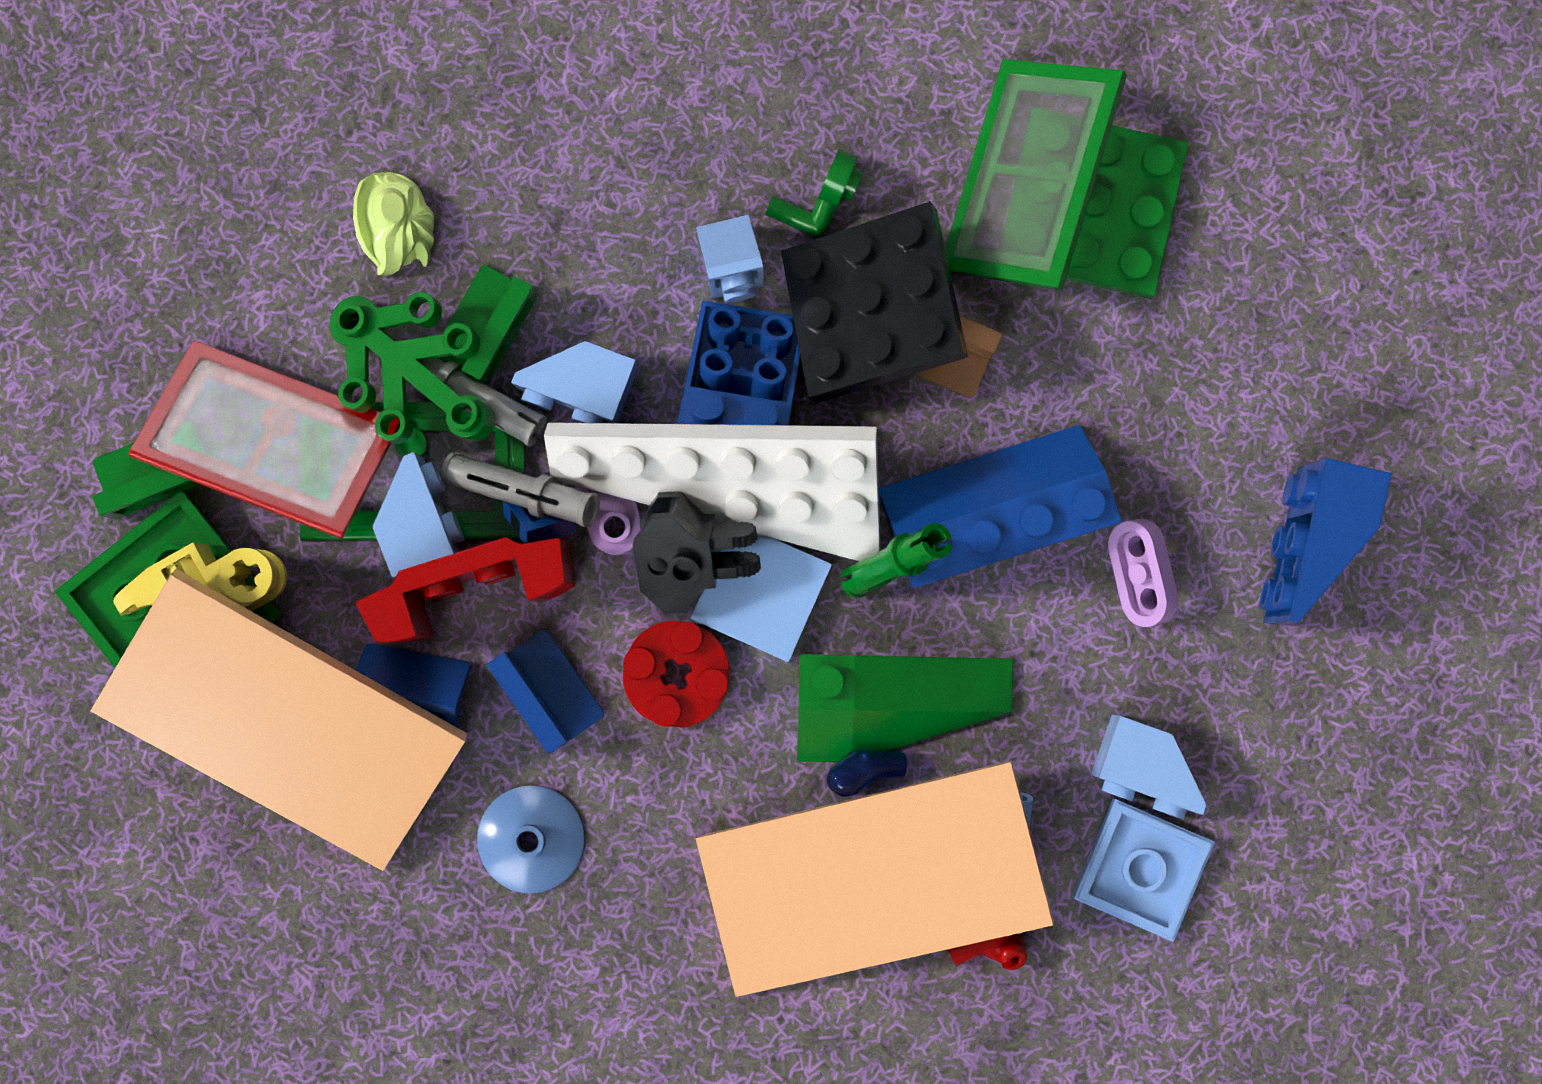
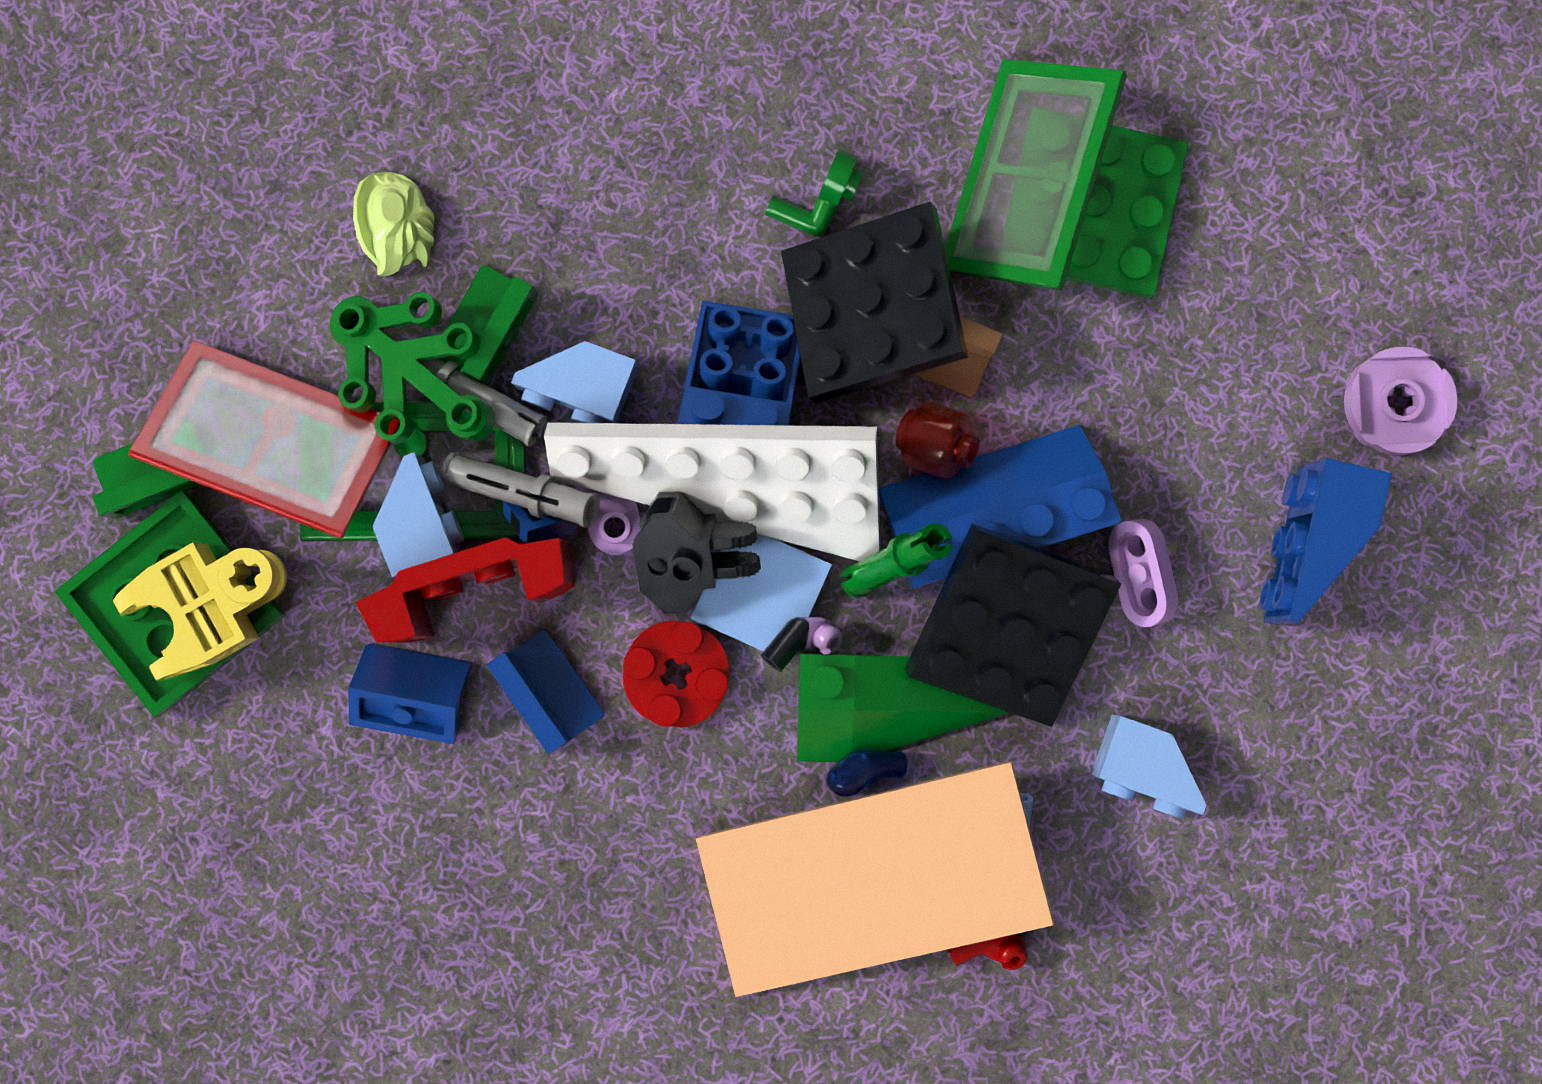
(278, 720): light nougat tile -> none
(558, 834): medium blue dish -> none
(731, 259): light blue slope -> none
(802, 635): none -> arm
(937, 440): none -> clear red head
(1012, 625): none -> black plate
(1143, 869): light blue tile -> none
(1420, 378): none -> lavender plate

